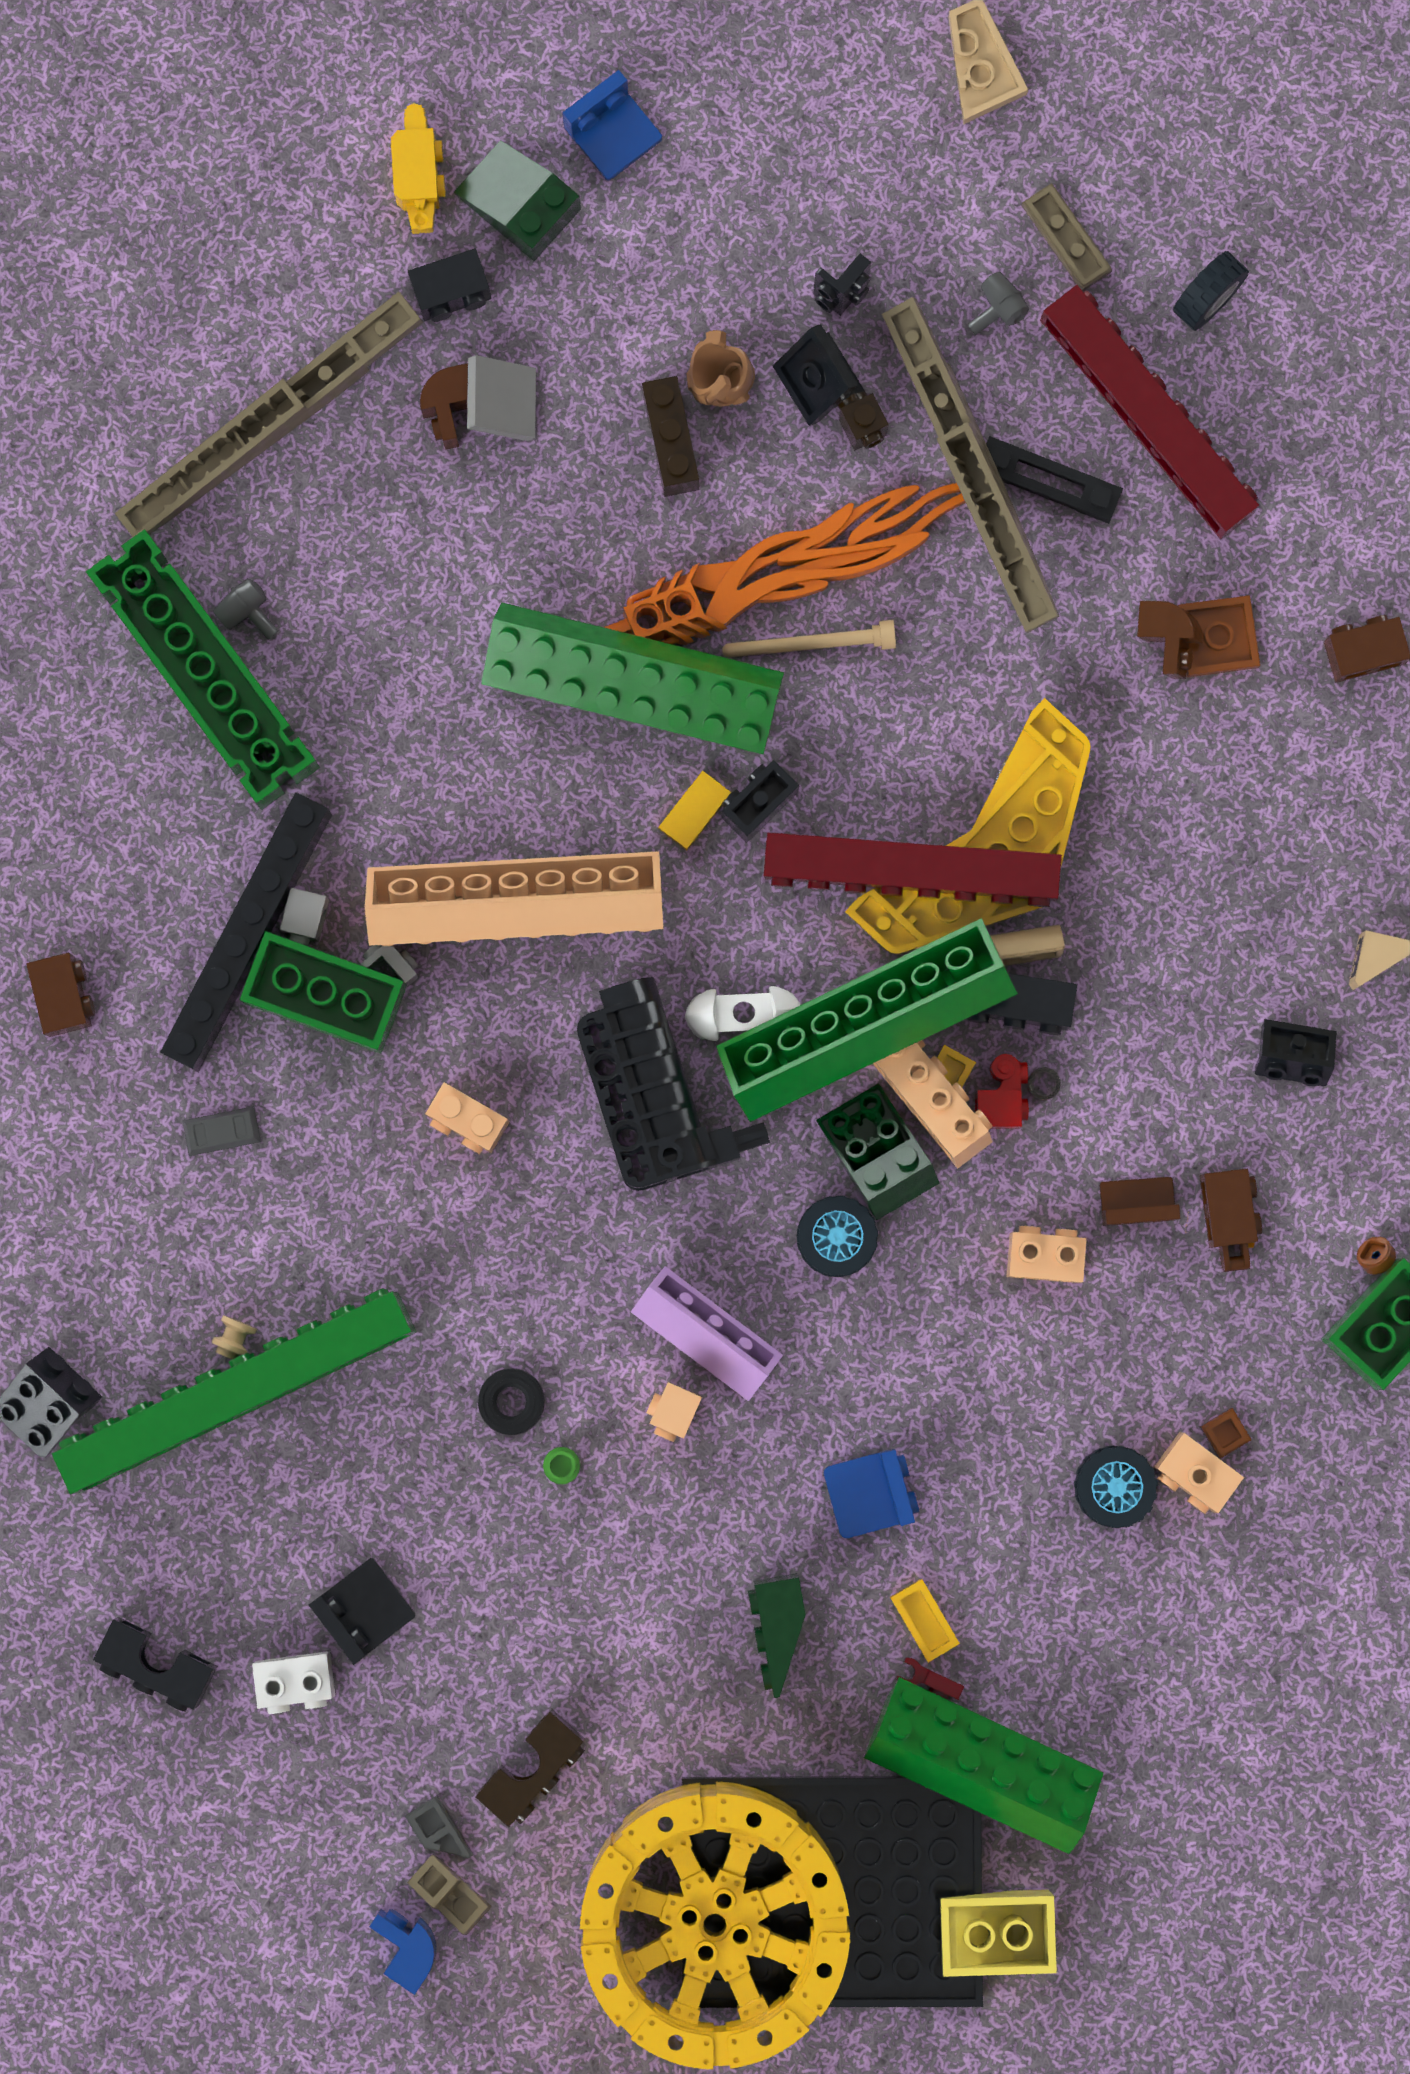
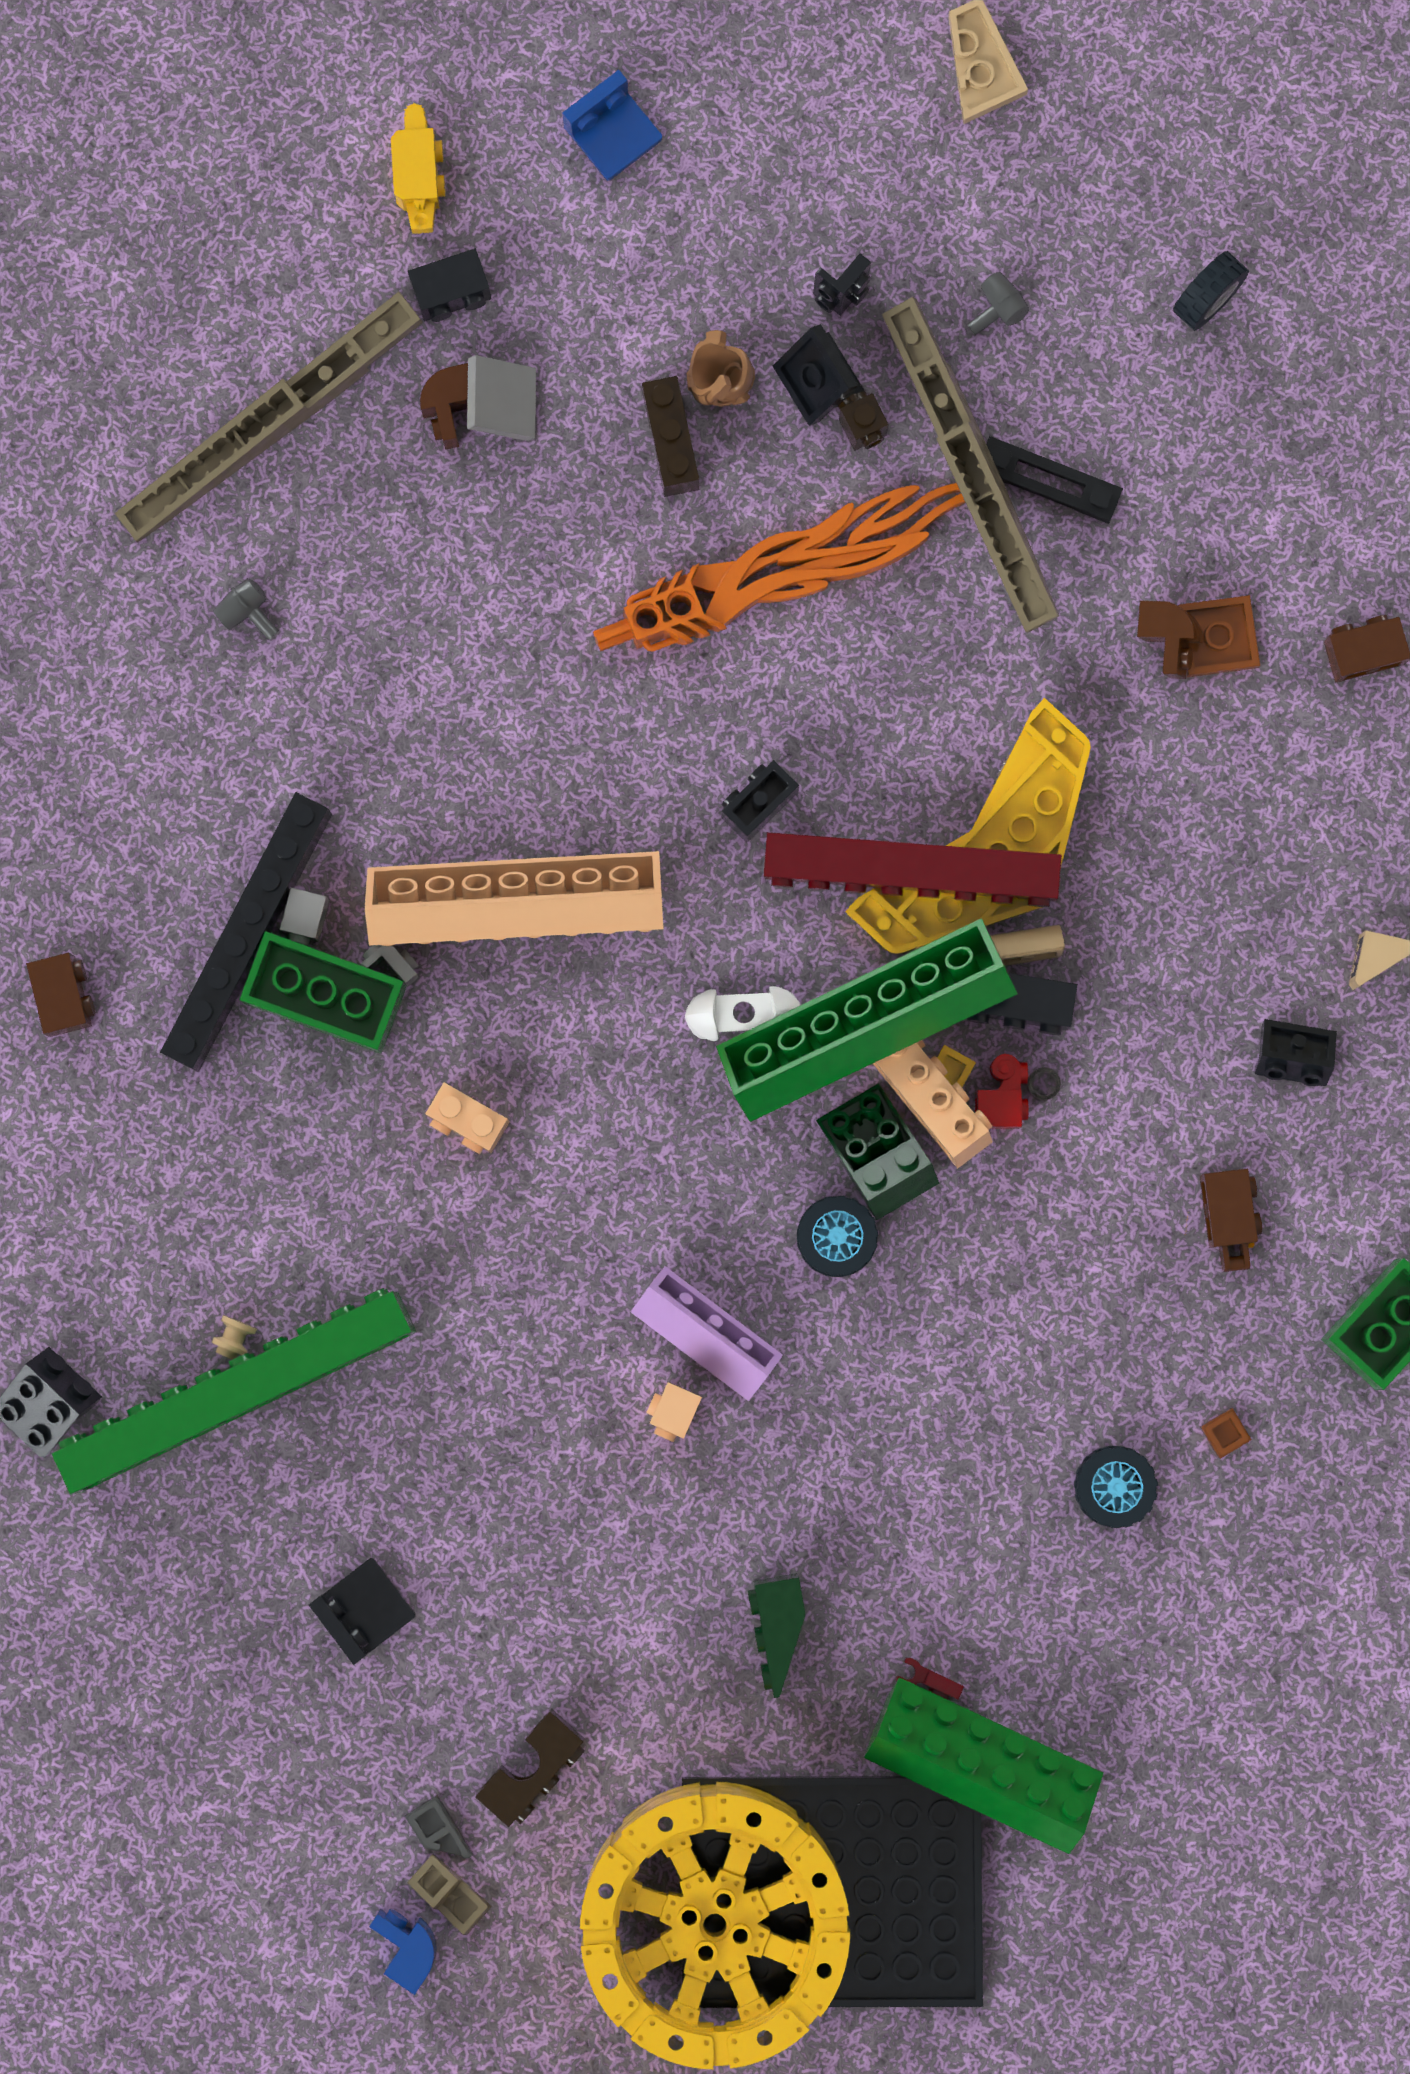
(124, 1654): black arch -> none
(202, 669): green brick -> none
(221, 1131): dark grey tile -> none
(294, 1681): white brick -> none
(511, 1424): black tyre -> none
(519, 199): slope -> none
(561, 1465): bright green plate -> none
(631, 678): green brick -> none
(653, 1090): black piece -> none
(694, 810): yellow tile -> none
(870, 1493): blue bracket -> none
(879, 635): tan piece -> none
(924, 1620): yellow tile -> none
(998, 1933): light yellow slope -> none
(1046, 1256): light nougat brick -> none
(1066, 237): dark tan tile -> none
(1138, 1201): reddish brown panel -> none
(1149, 411): dark red brick -> none
(1197, 1473): light nougat brick -> none
(1376, 1255): dark orange tile -> none

